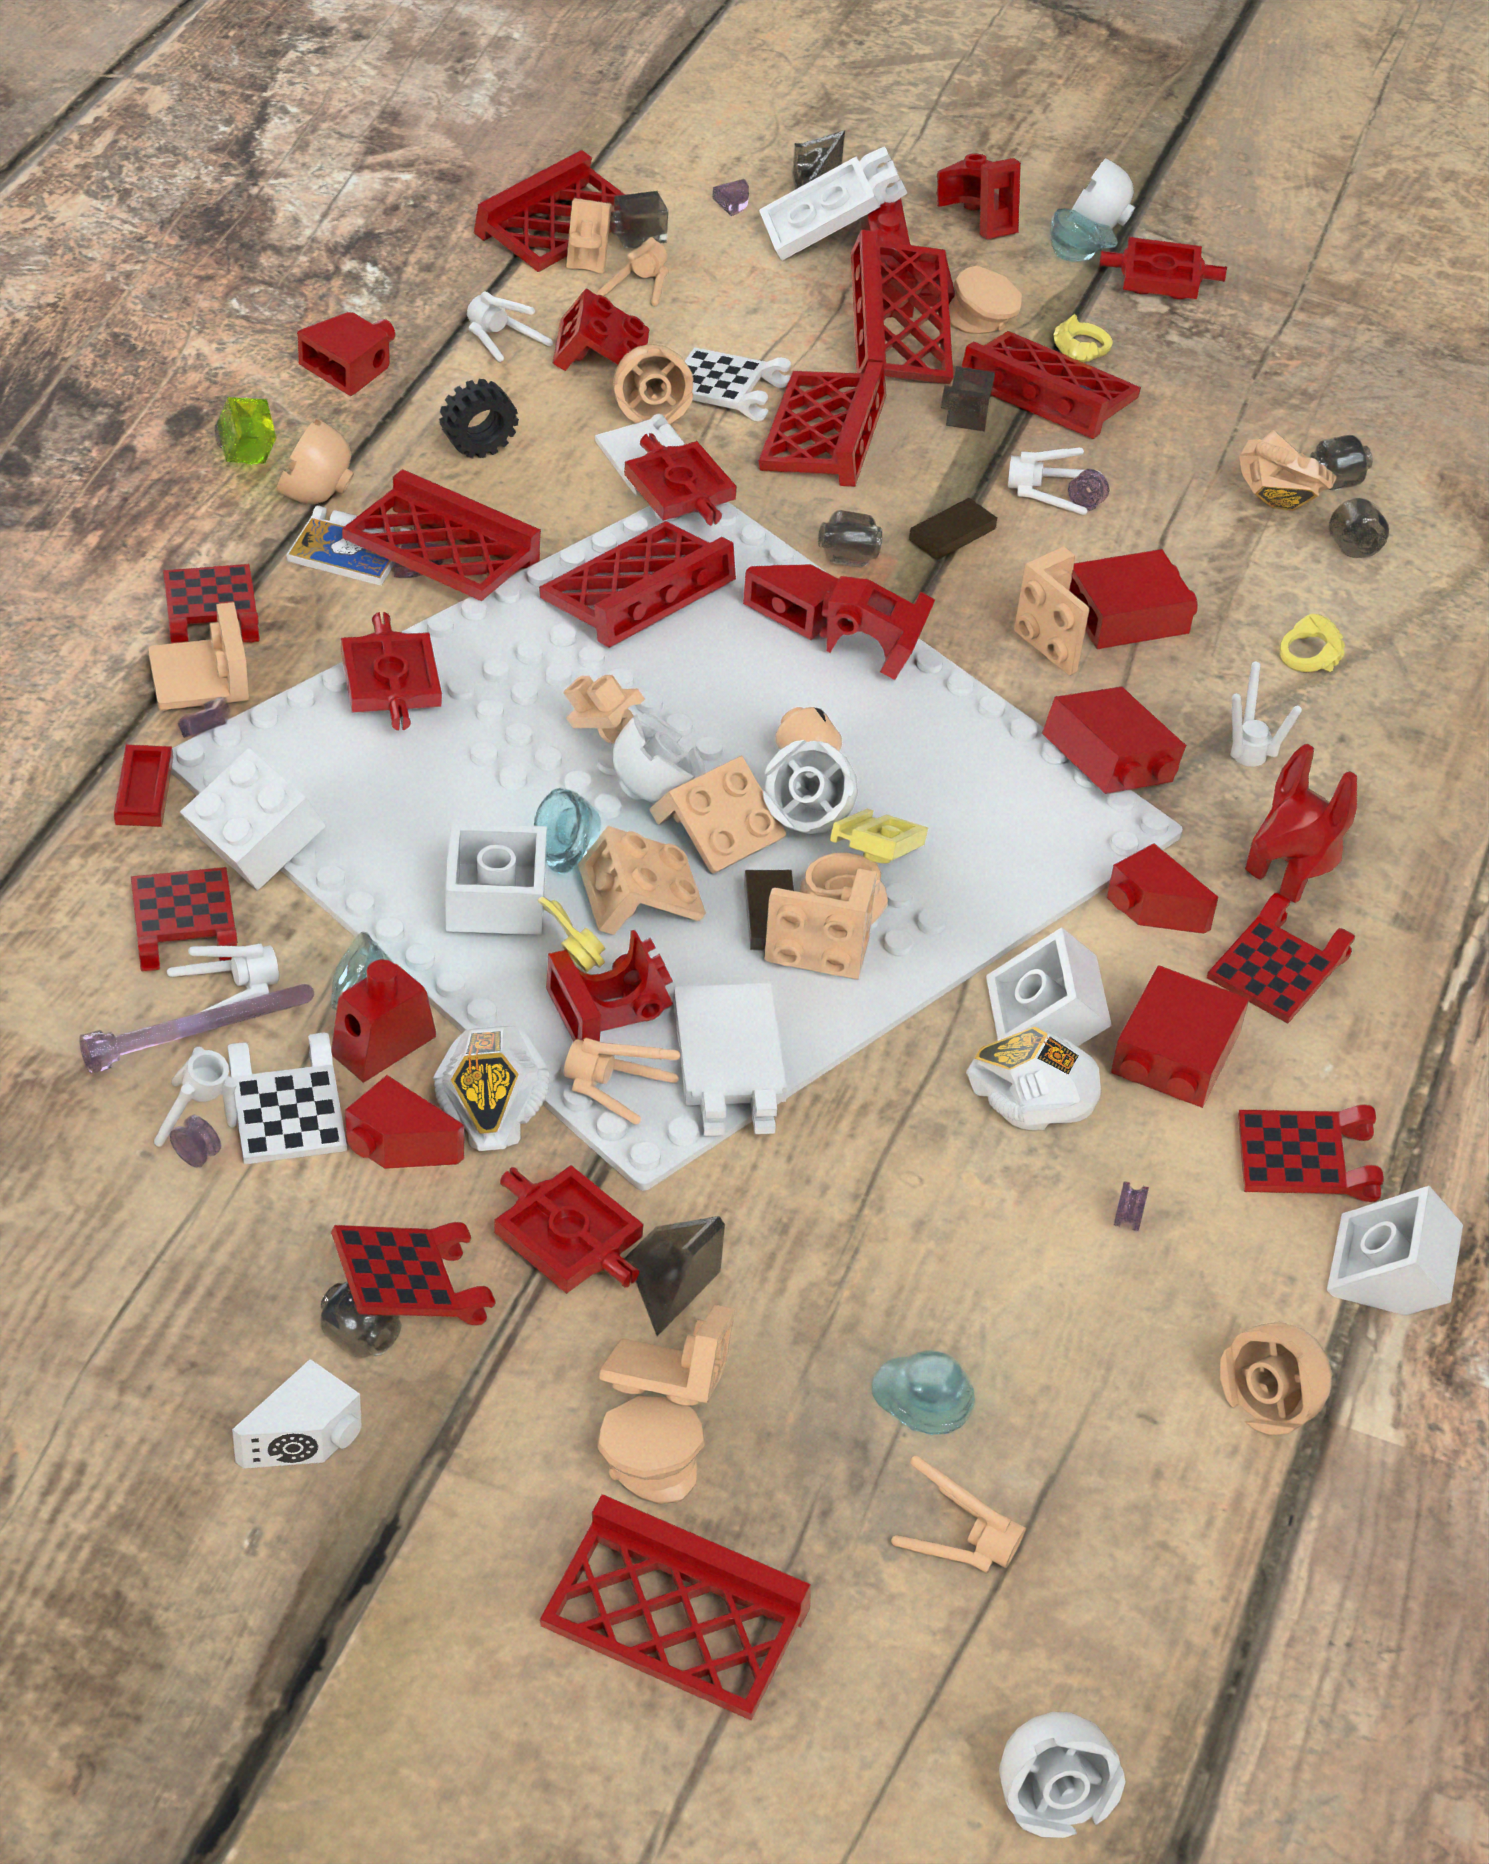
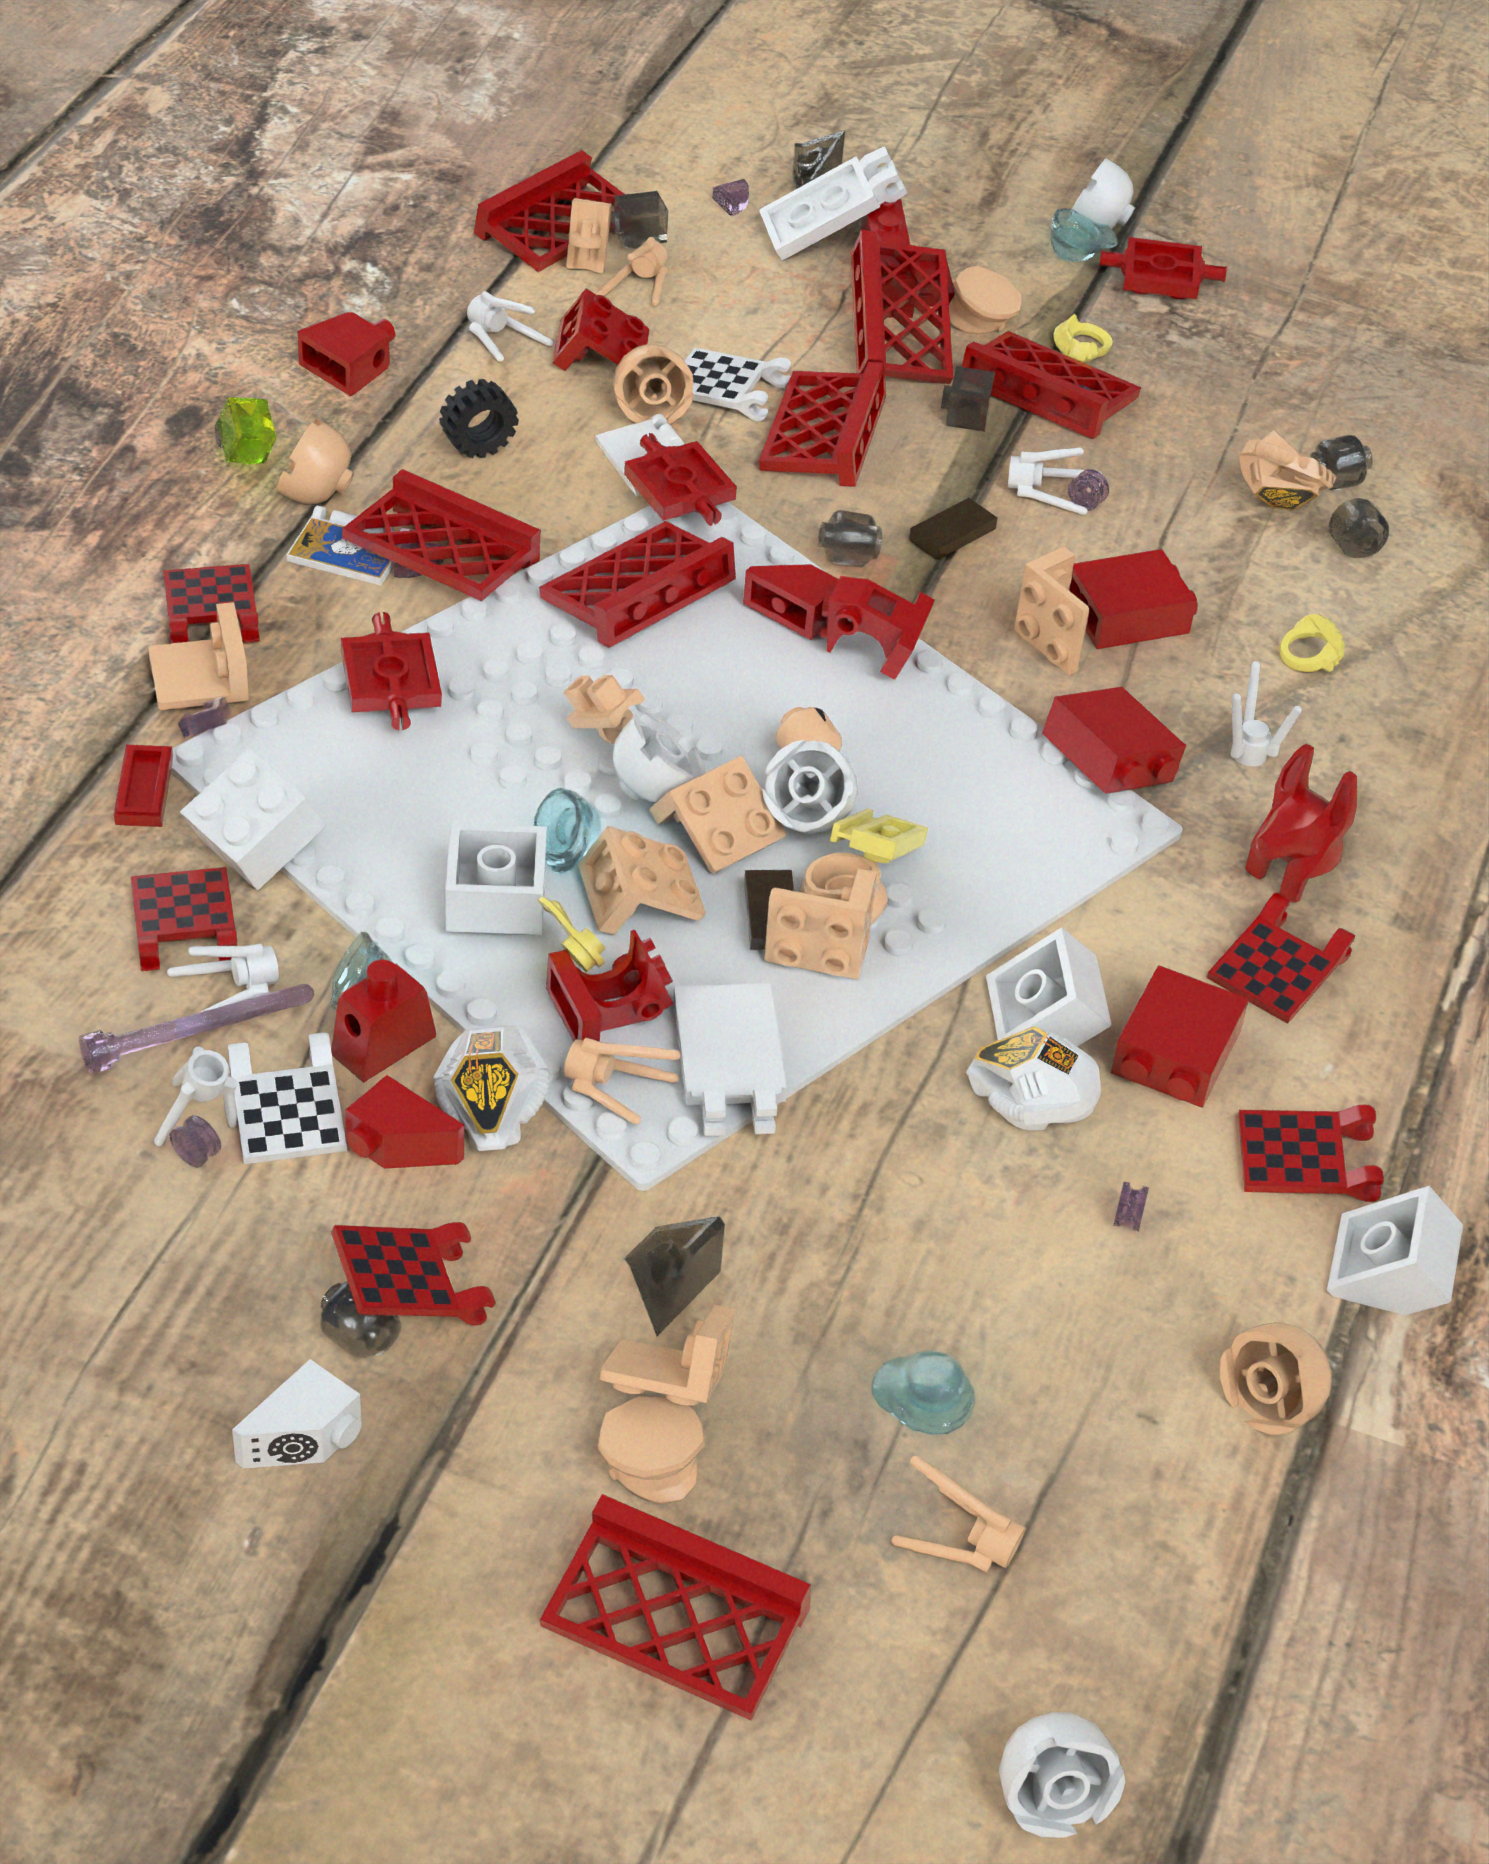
(568, 1228): red plate -> none
(974, 182): red tile -> none
(1161, 892): red slope -> none

